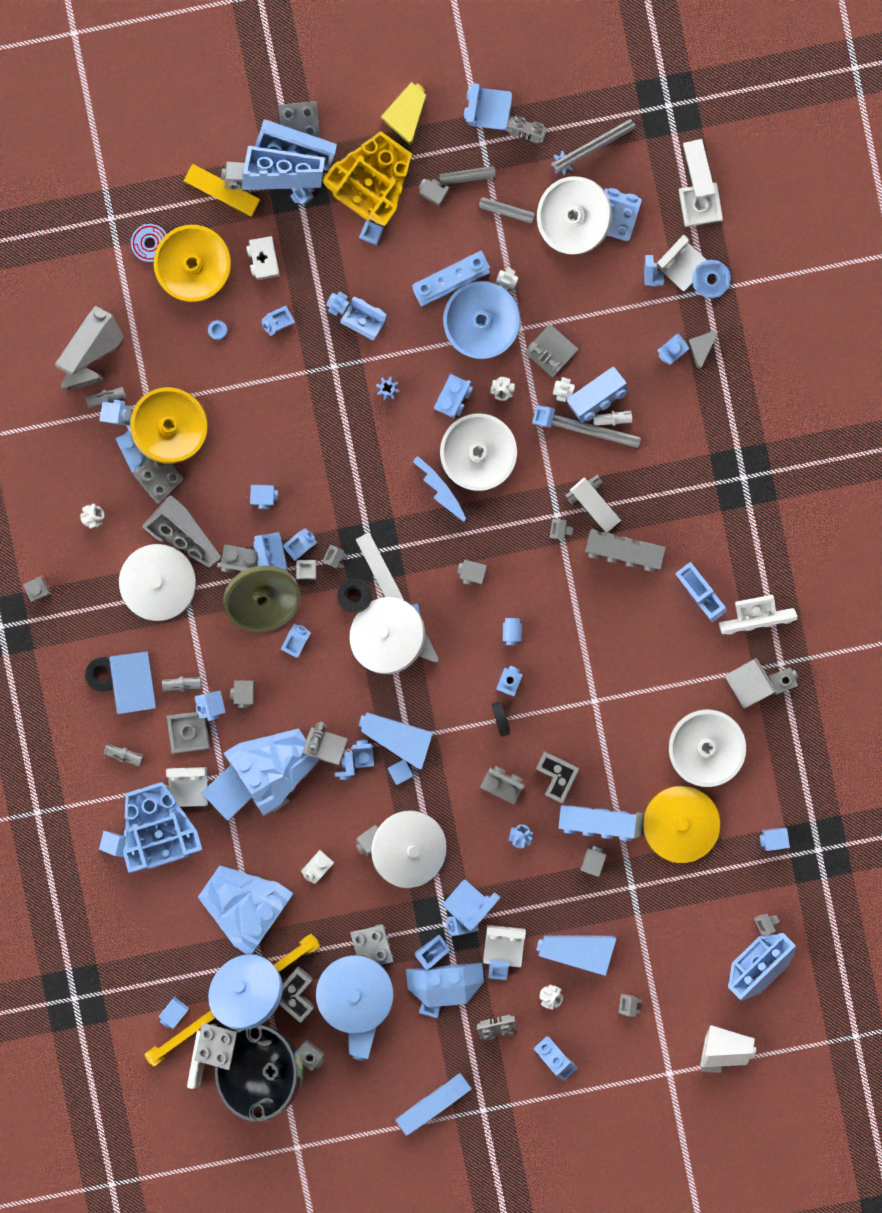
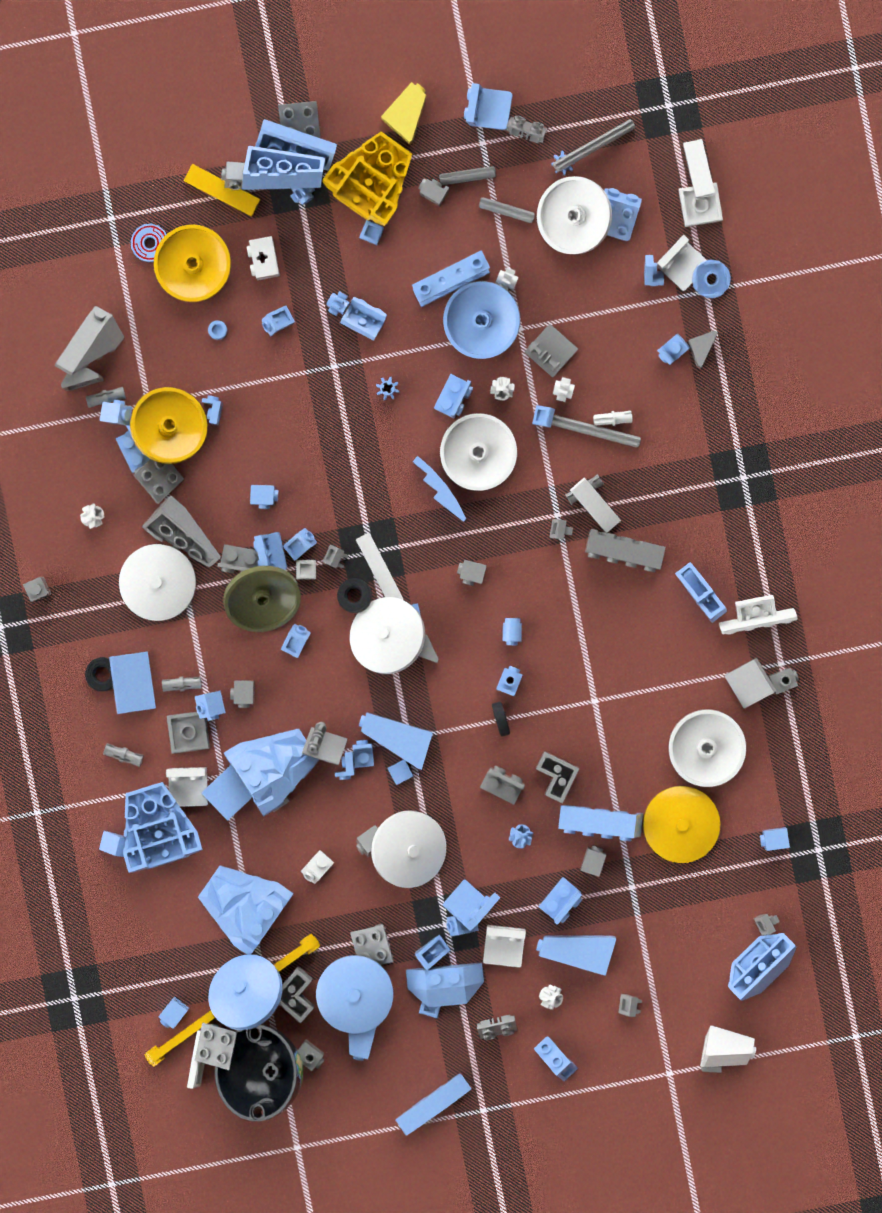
(215, 412): none -> light blue bracket
(498, 969): light blue tile -> none
(561, 900): none -> light blue bracket
(598, 395): light blue brick -> none

